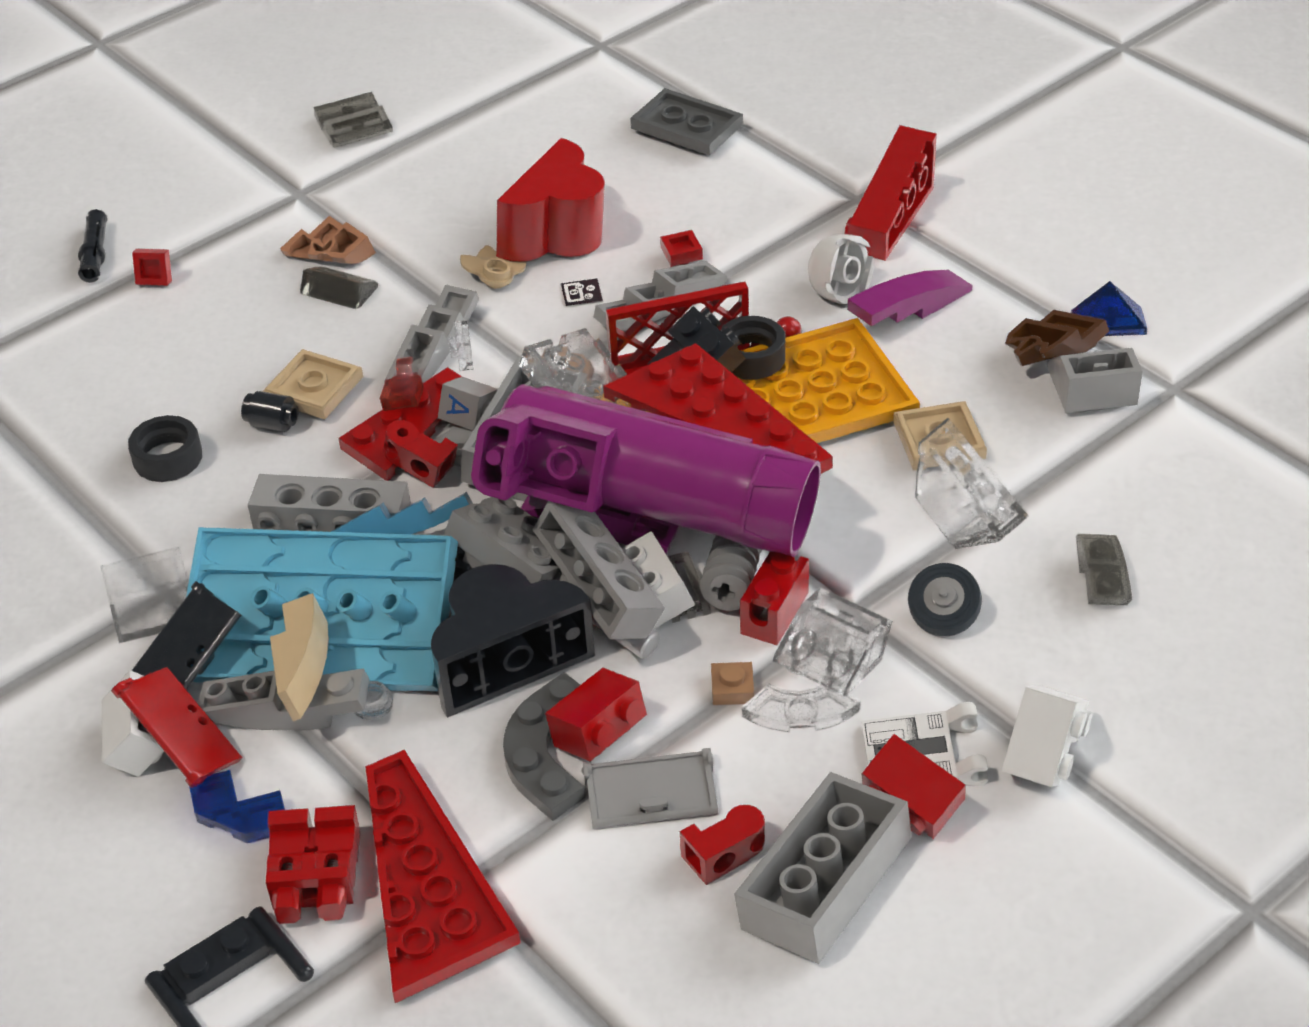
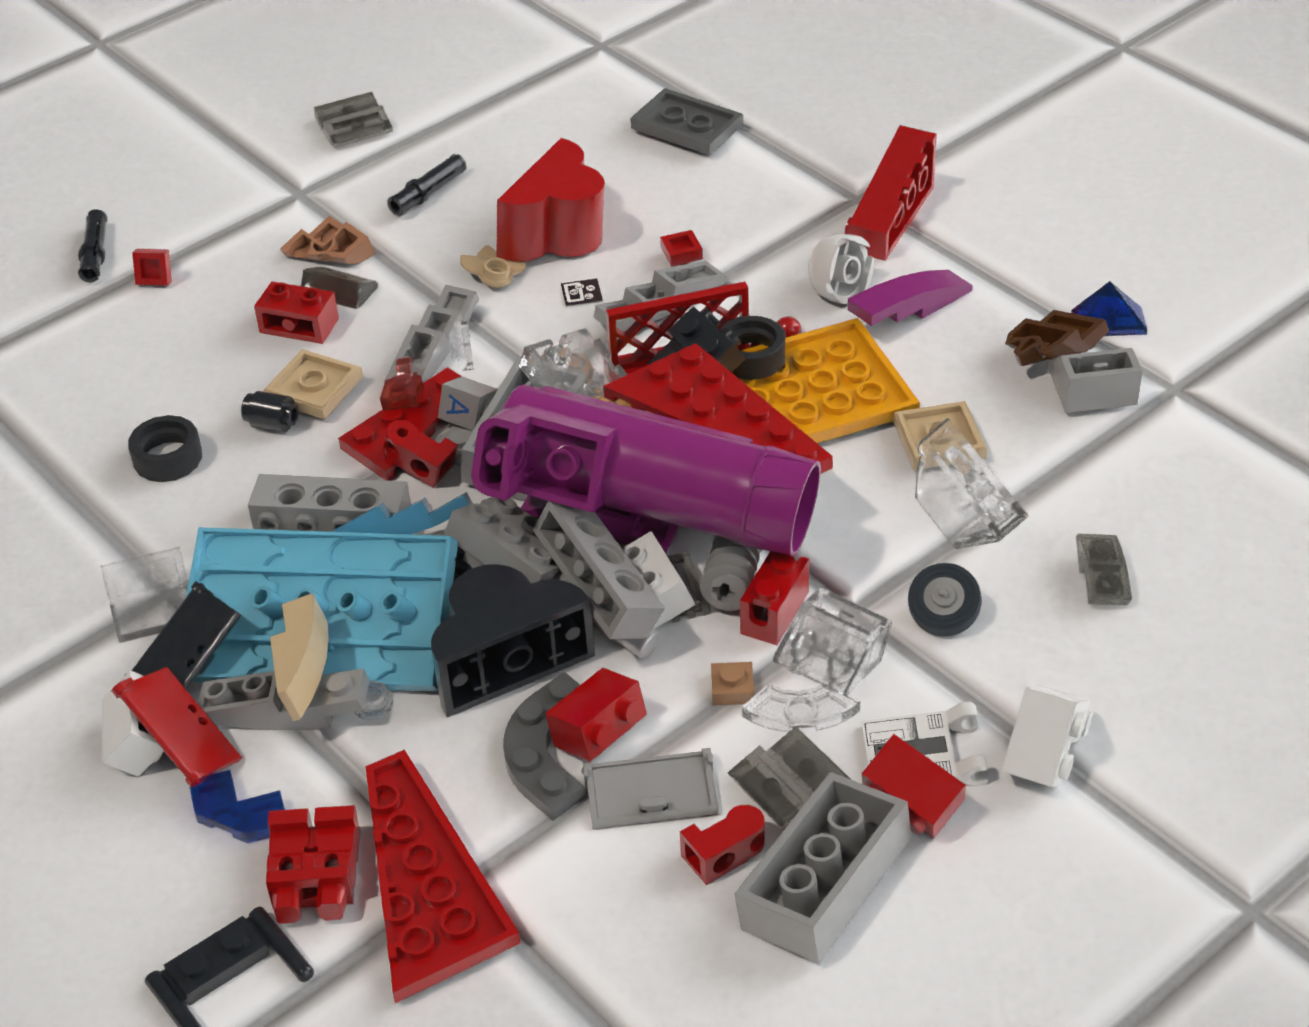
(296, 312): none -> red brick
(418, 190): none -> black pin
(784, 775): none -> clear smoke slope

